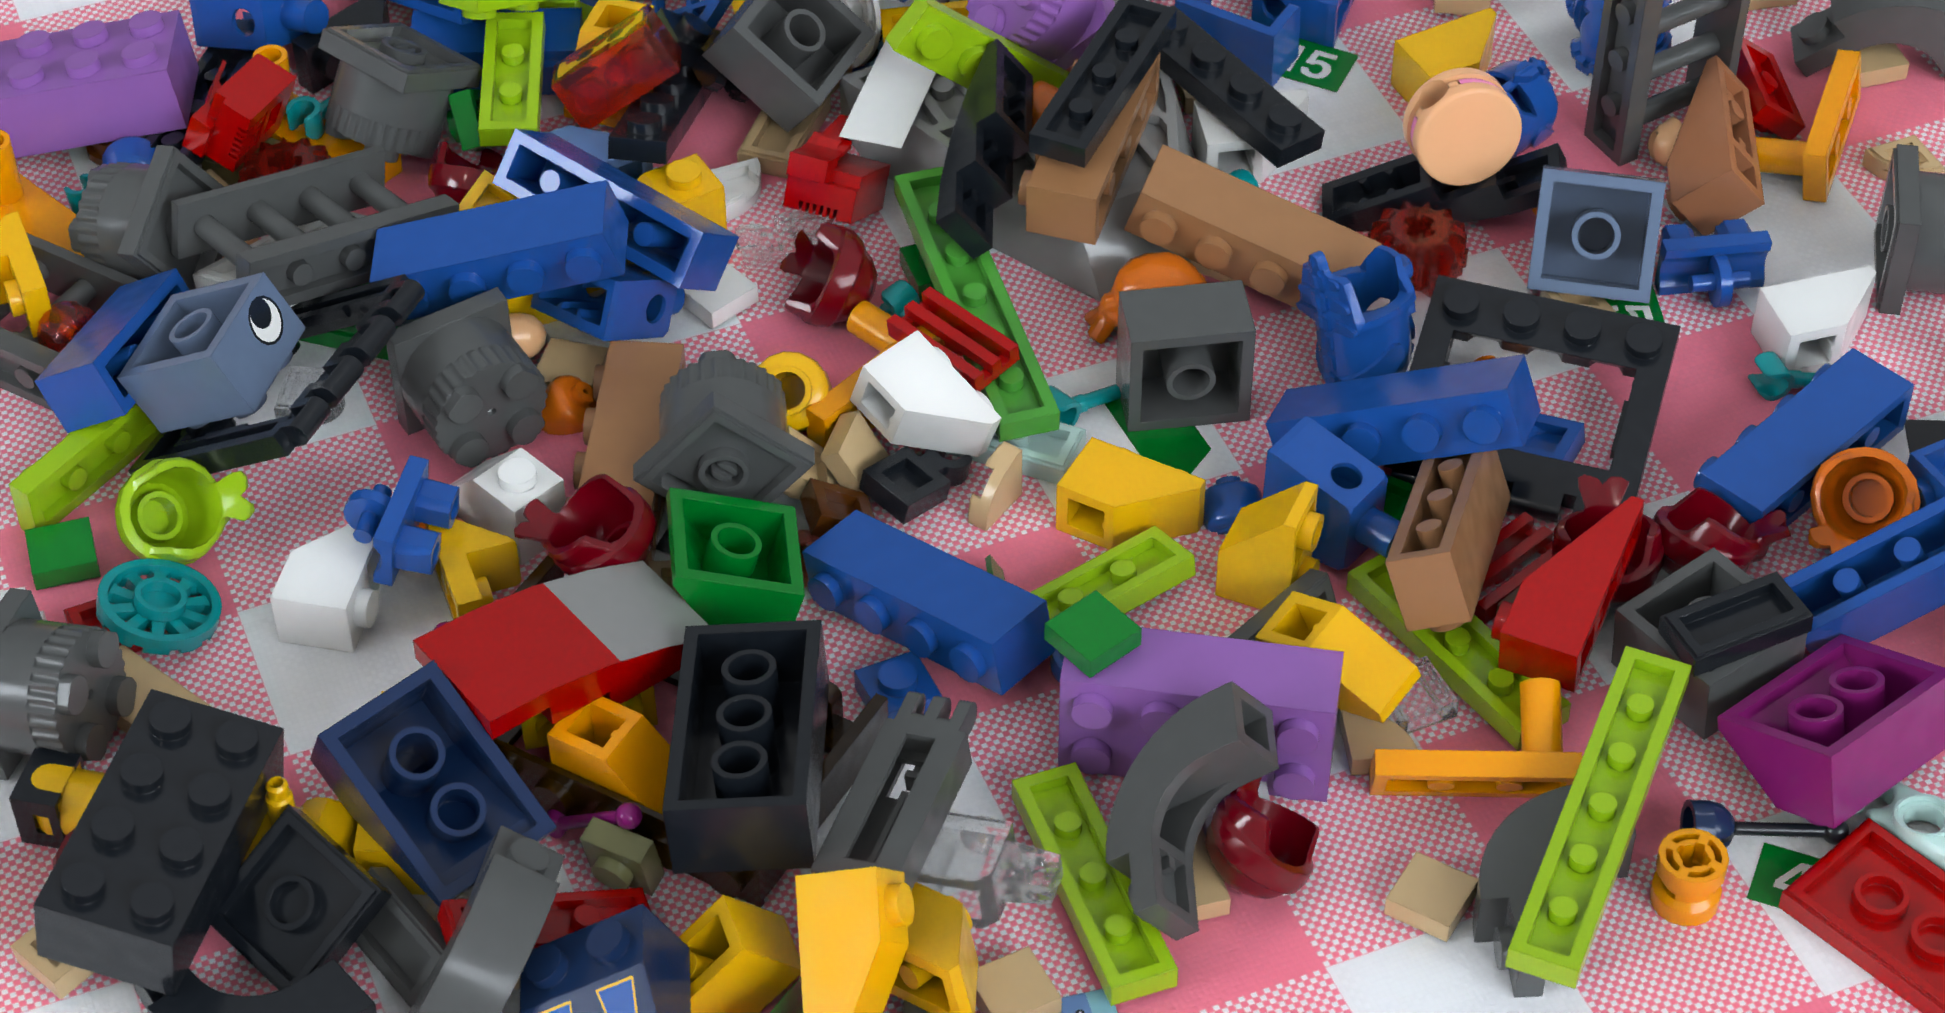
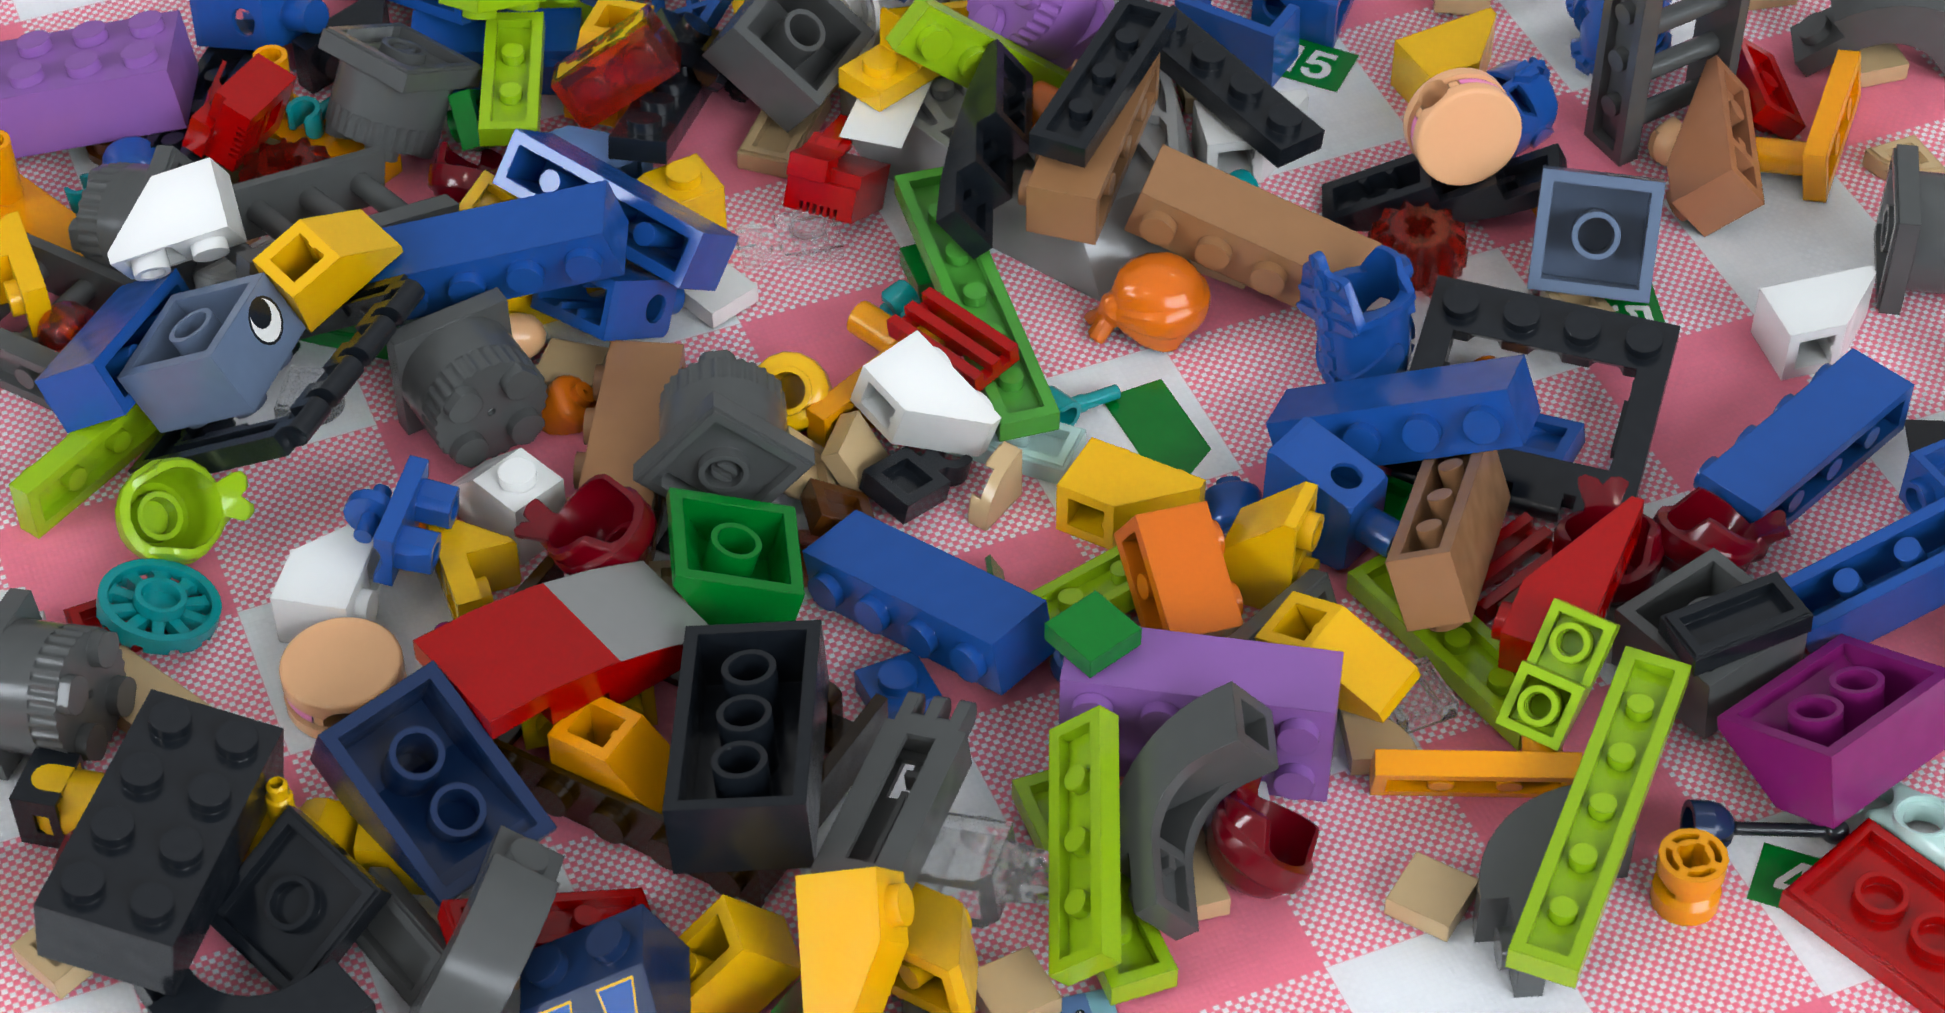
(62, 553): green tile -> none
(177, 220): none -> white slope
(326, 262): none -> yellow slope
(337, 670): none -> light nougat head
(621, 857): olive plate -> none
(626, 816): magenta hinge -> none
(741, 186): white tile -> none
(833, 274): dark red hat -> none
(881, 74): none -> yellow slope
(1084, 846): none -> lime plate
(1180, 571): none -> orange brick
(1185, 355): dark grey brick -> none
(1557, 674): none -> lime slope
(1711, 262): blue hips -> none
(1776, 378): teal hand -> none
(1859, 495): orange hat -> none

